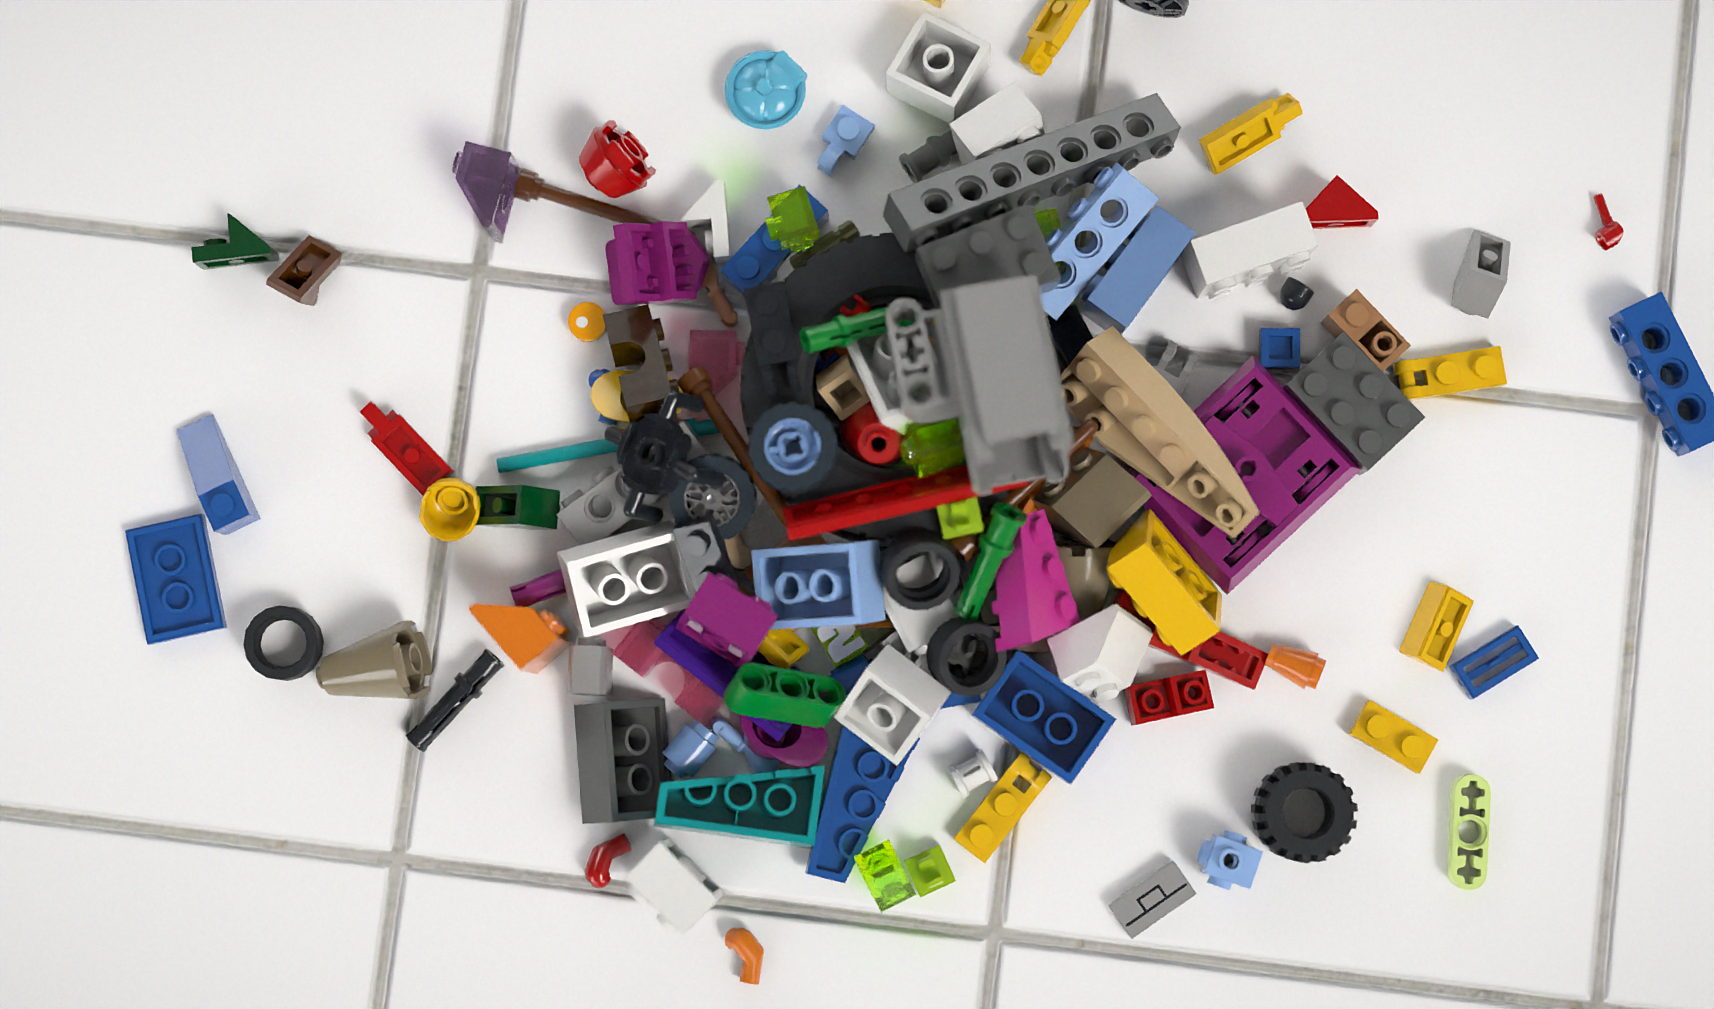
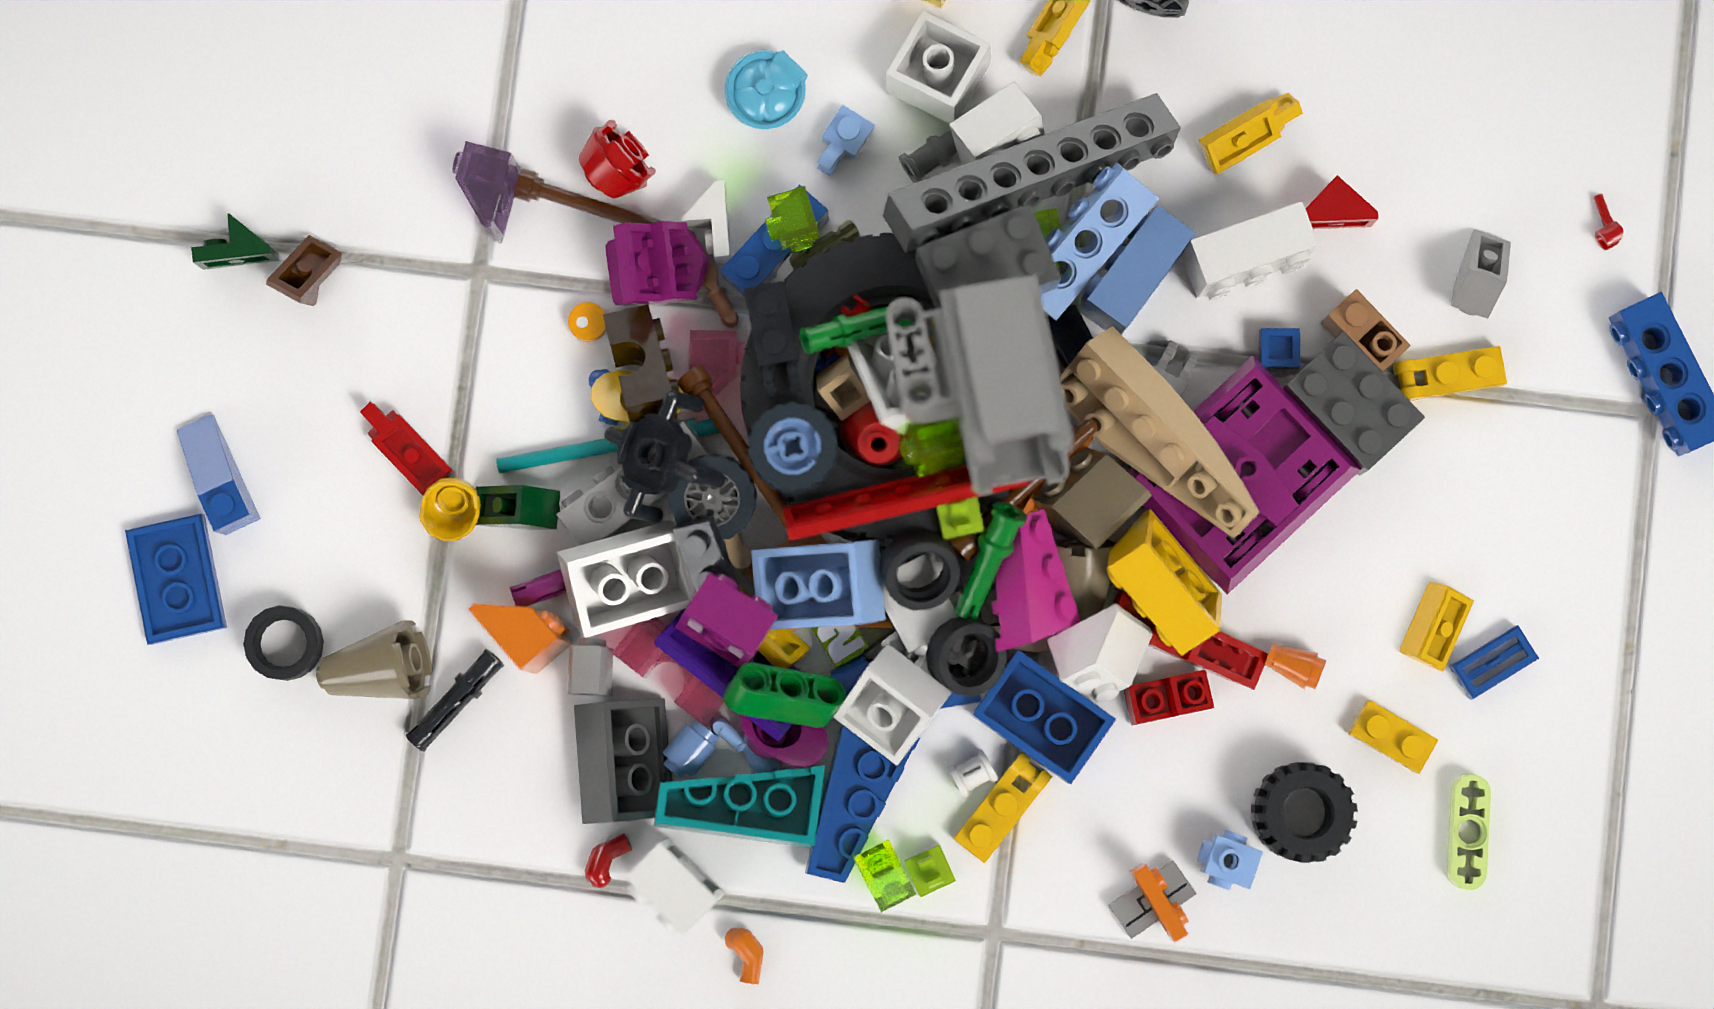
(1169, 915): none -> orange plate
(1295, 294): black hinge -> none

